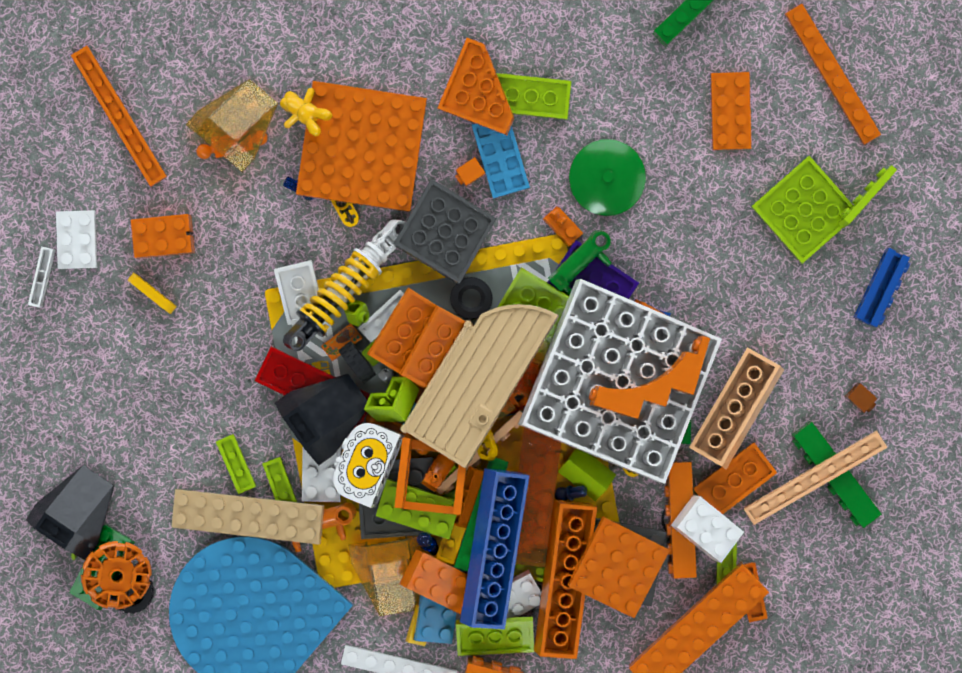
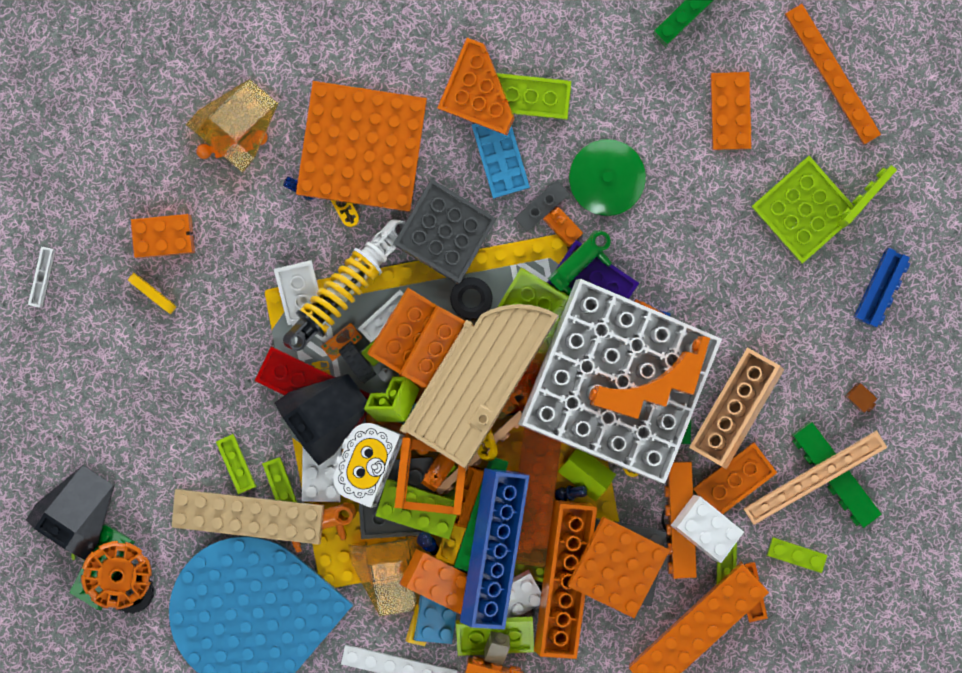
(76, 239): white plate -> none
(119, 116): orange plate -> none
(304, 111): yellow animal -> none
(357, 313): lime plate -> none
(469, 172): orange brick -> none
(496, 648): none -> dark tan brick
(542, 206): none -> dark grey plate
(796, 555): none -> lime plate

